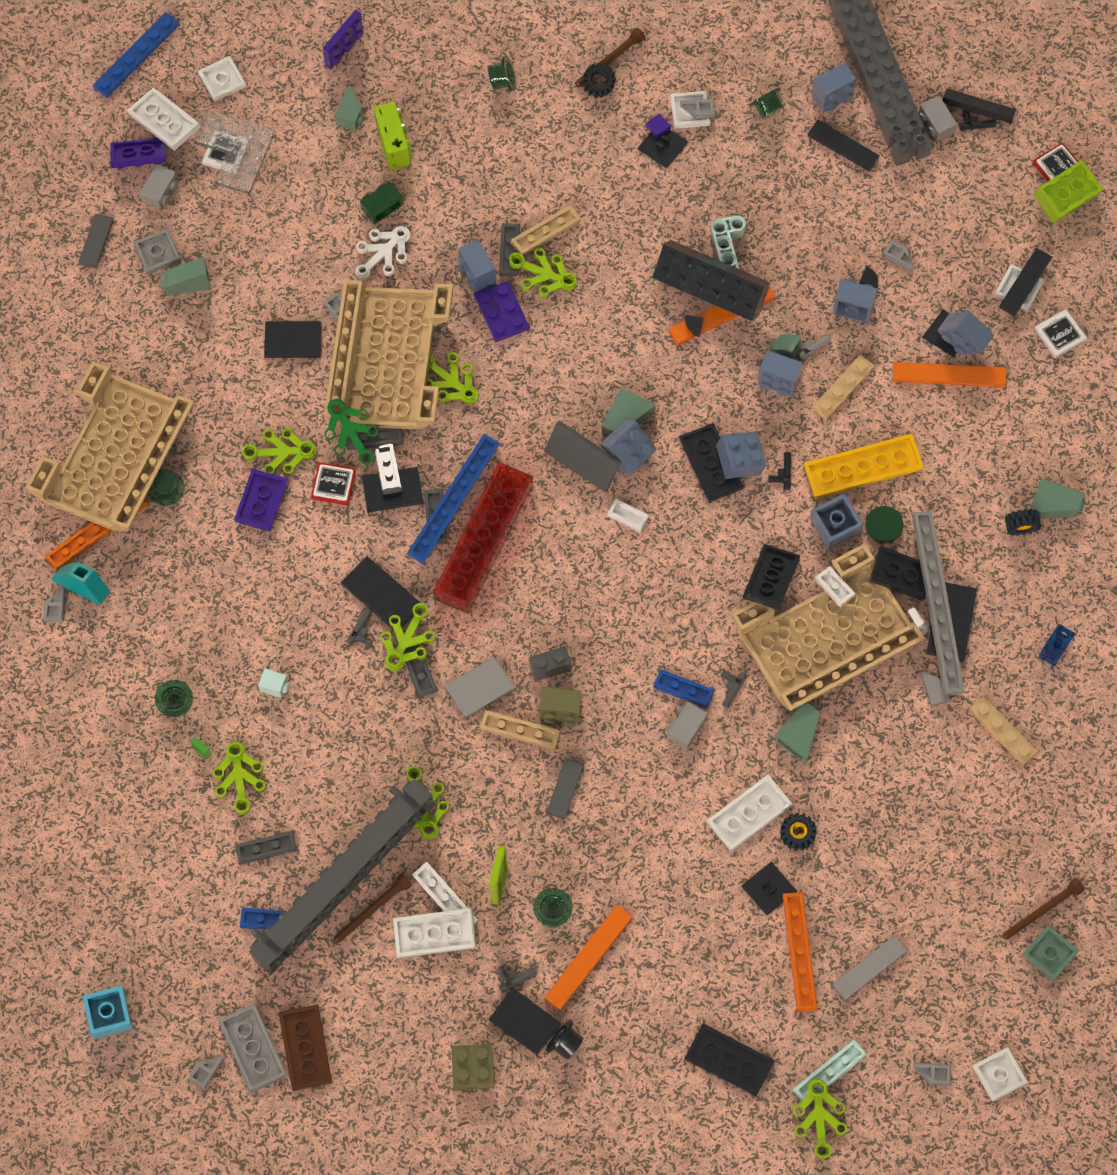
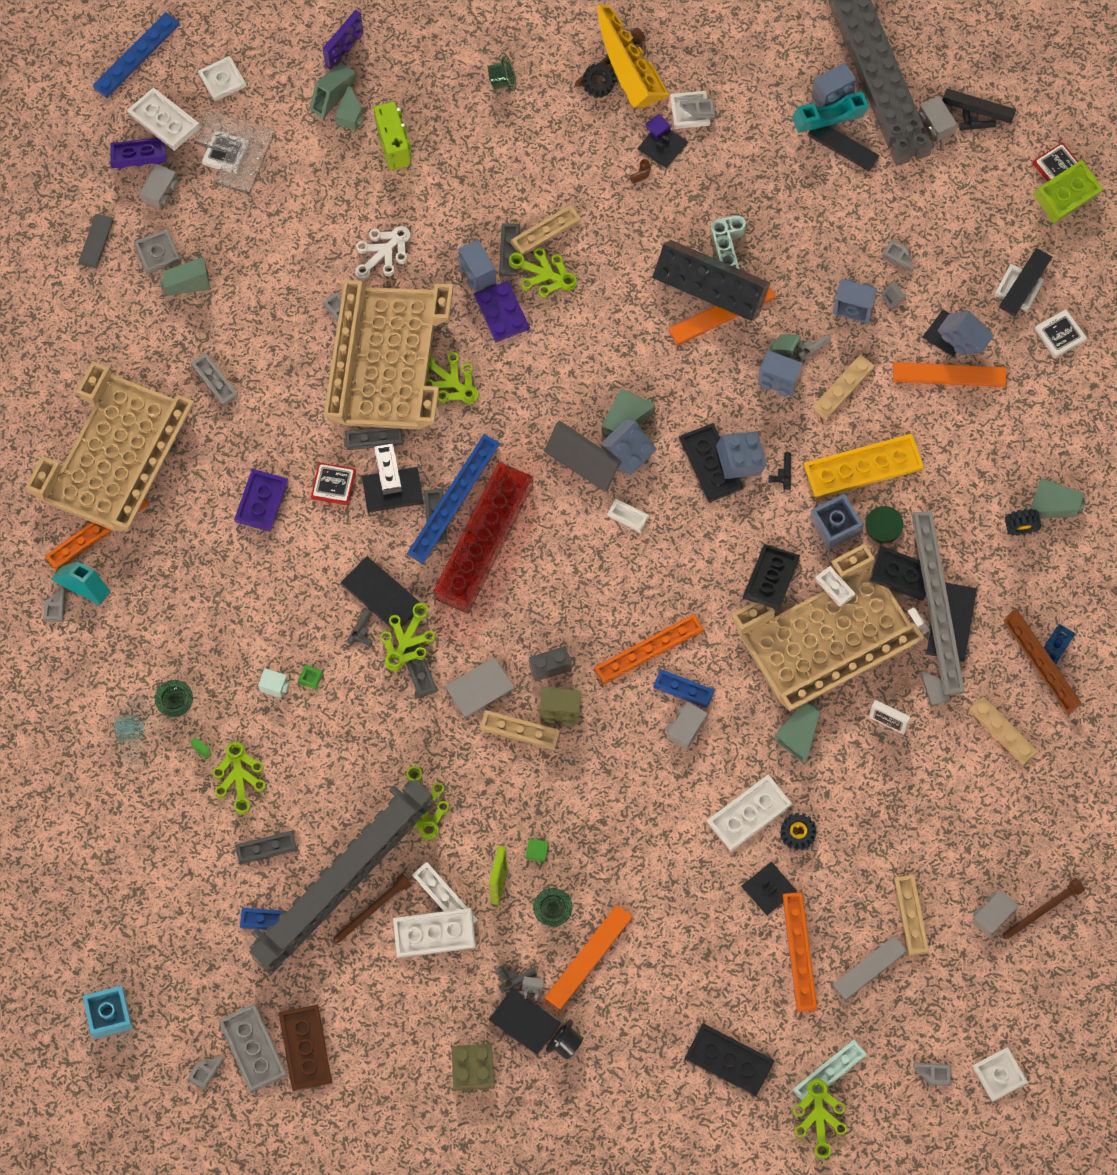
(128, 728): none -> clear light blue brick
(167, 488): clear green piece -> none
(214, 379): none -> light grey plate
(282, 451): lime plant -> none
(292, 339): black tile -> none
(310, 677): none -> bright green tile
(331, 89): none -> sand green slope
(349, 428): green plant -> none
(381, 202): dark green brick -> none
(533, 985): none -> light grey tile
(537, 850): none -> bright green tile
(565, 788): dark grey tile -> none
(635, 74): none -> yellow wedge
(643, 172): none -> reddish brown arm
(648, 649): none -> orange tile
(694, 324): black tile -> none
(732, 686): dark grey hose -> none
(768, 104): clear green piece -> none
(848, 108): none -> teal arch
(869, 277): black tile -> none
(889, 717): none -> tile
(893, 295): none -> light grey tile
(911, 915): none -> tan plate
(994, 913): none -> light grey brick
(1042, 662): none -> dark orange tile
(1050, 953): sand green plate -> none

